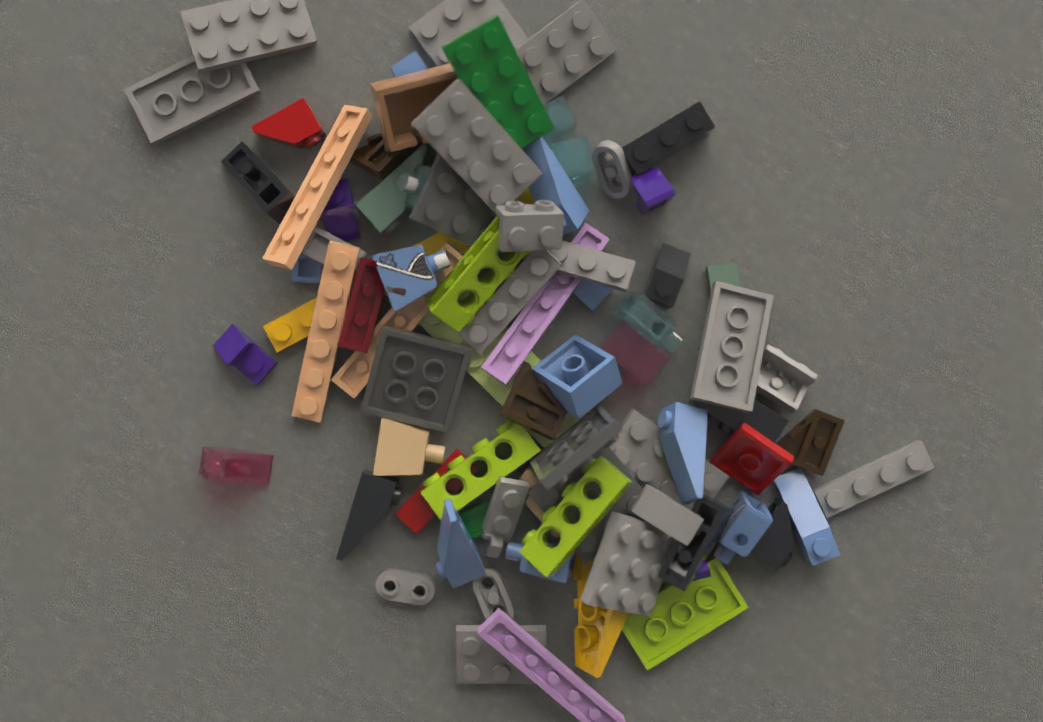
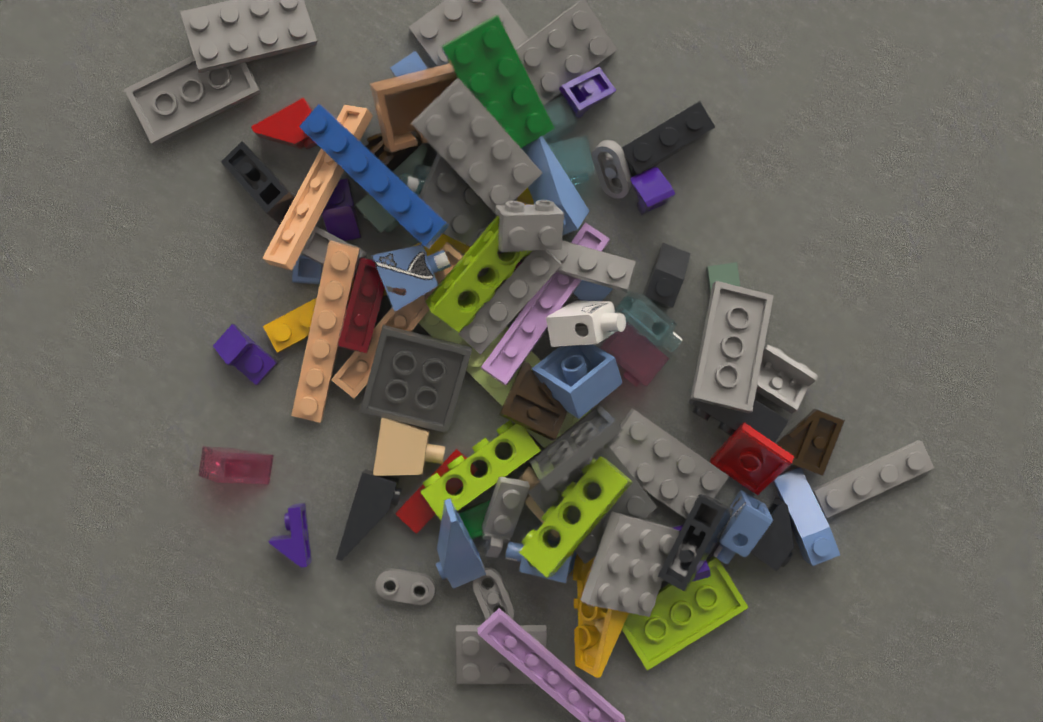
(297, 544): none -> dark purple slope
(374, 176): none -> blue plate
(587, 91): none -> slope
(594, 323): none -> white torso
(667, 514): light grey slope -> none
(684, 445): medium blue slope -> none

